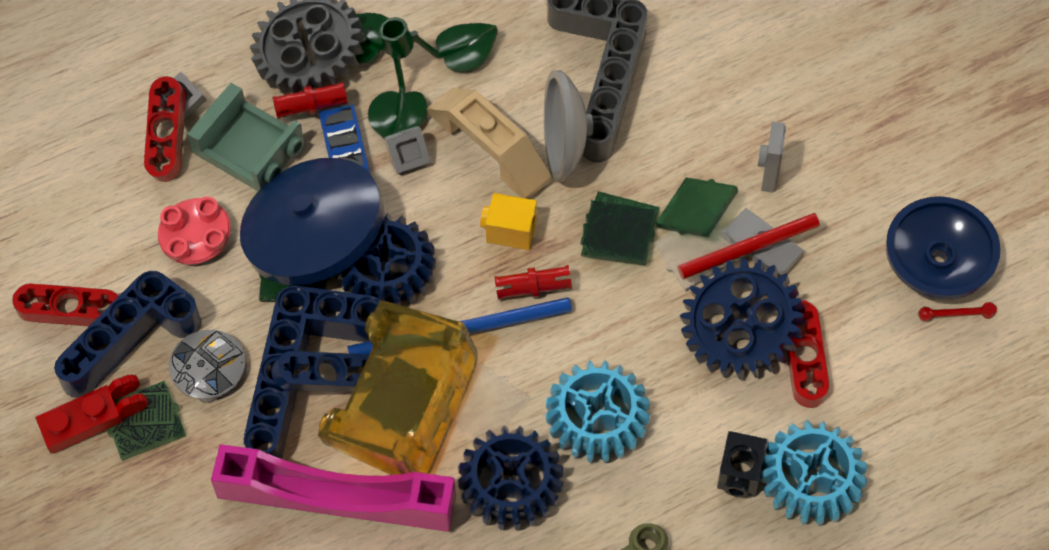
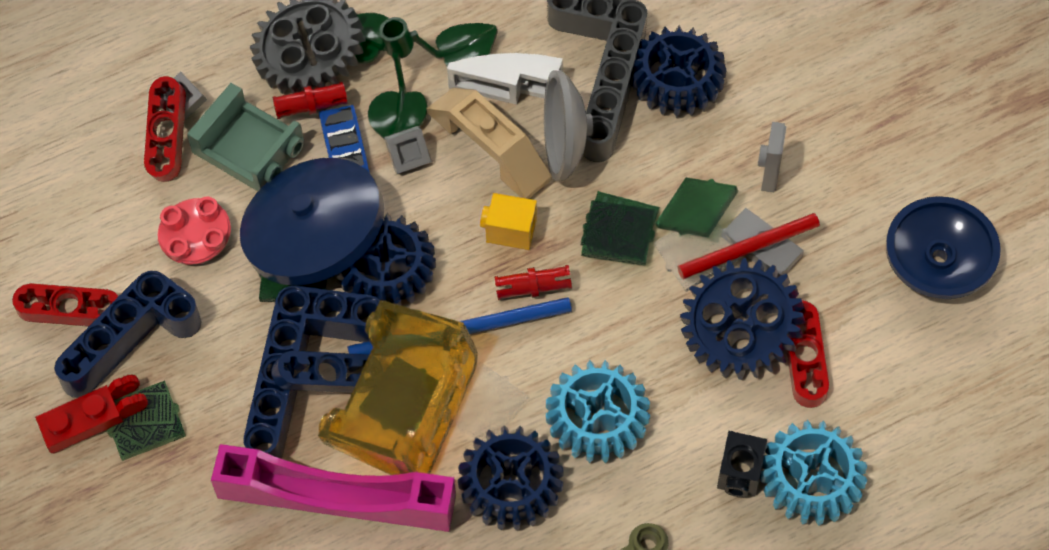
(207, 364): light grey dish -> none
(504, 75): none -> white slope
(675, 83): none -> dark blue gear
(988, 311): red hinge -> none

